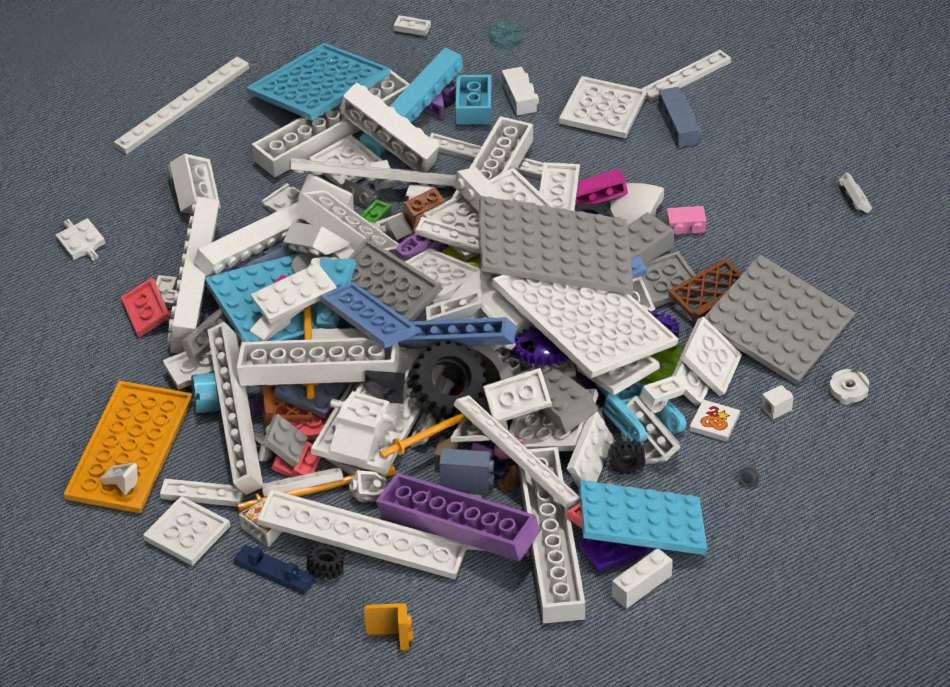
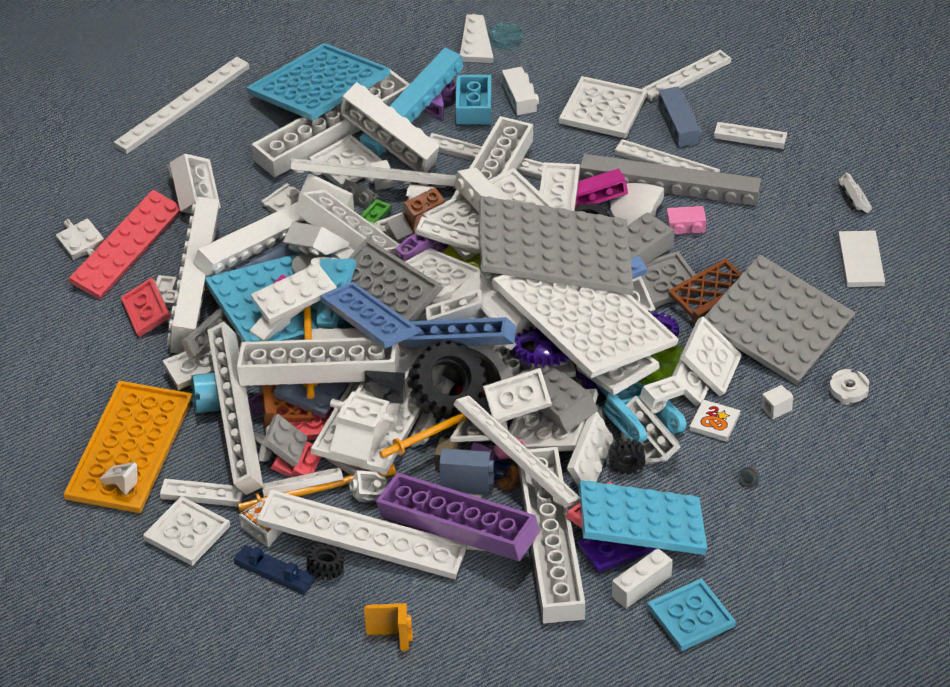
(125, 244): none -> coral plate
(412, 25): white plate -> none
(475, 41): none -> white wing
(645, 154): none -> white tile
(678, 179): none -> light grey brick
(691, 614): none -> medium azure plate
(750, 135): none -> white plate
(861, 258): none -> white tile

